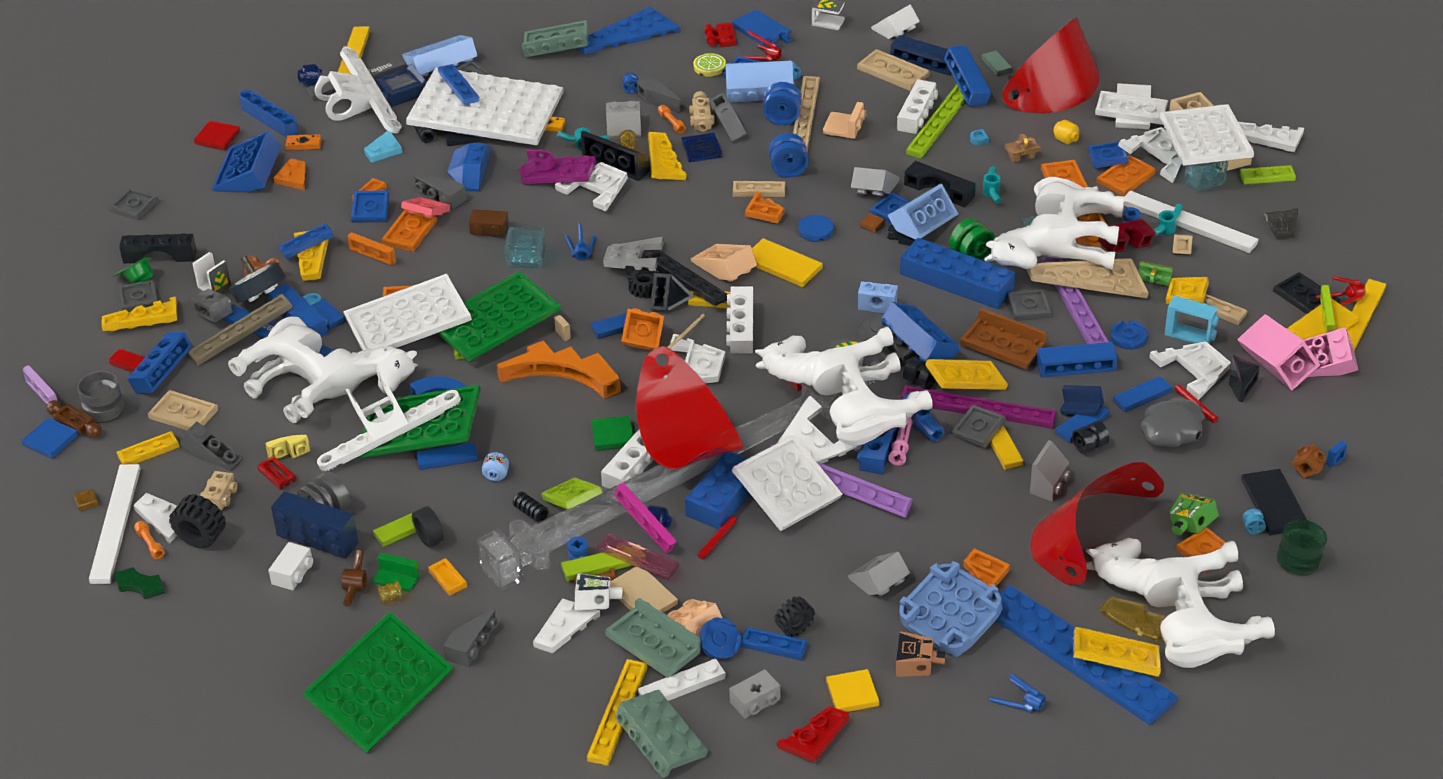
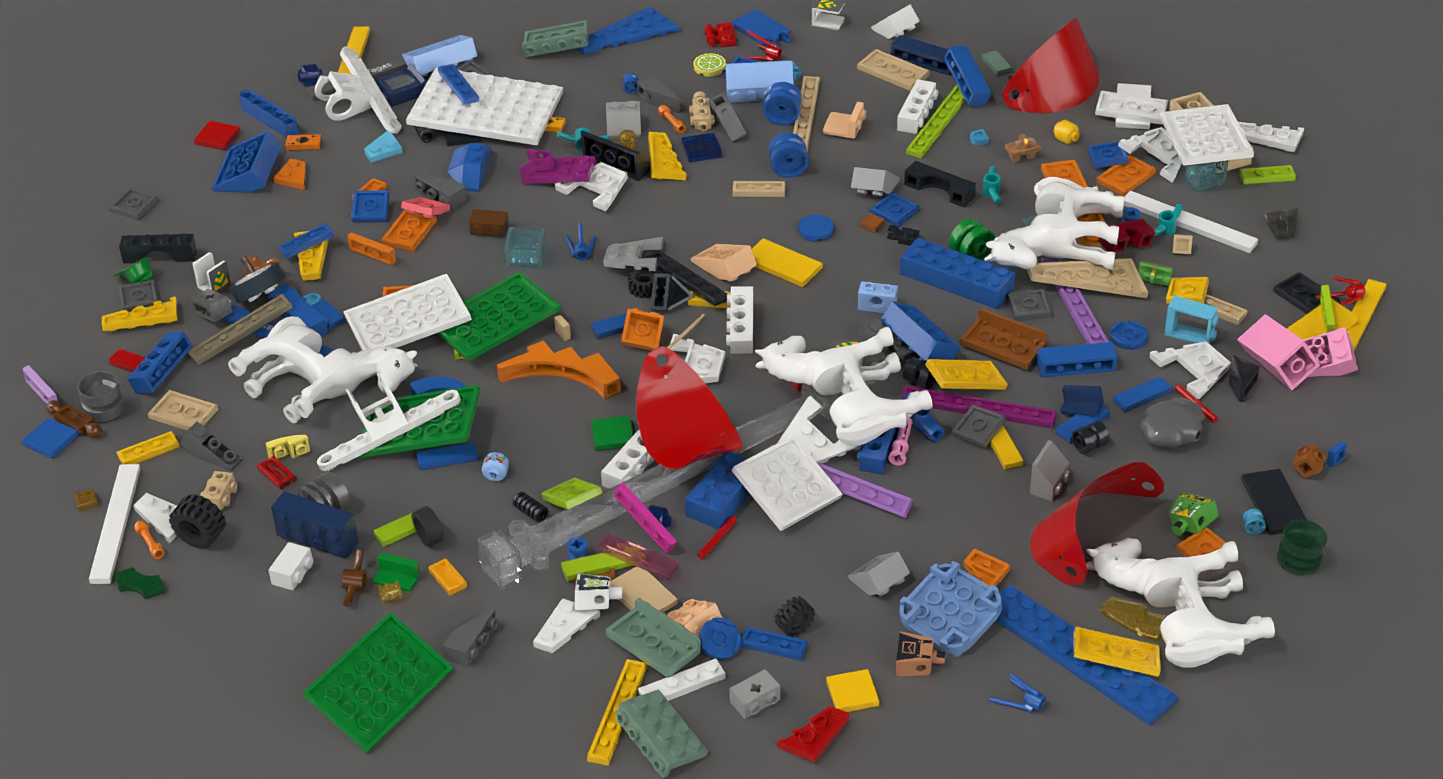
(764, 209): orange wing -> none
(924, 213): light blue slope -> none

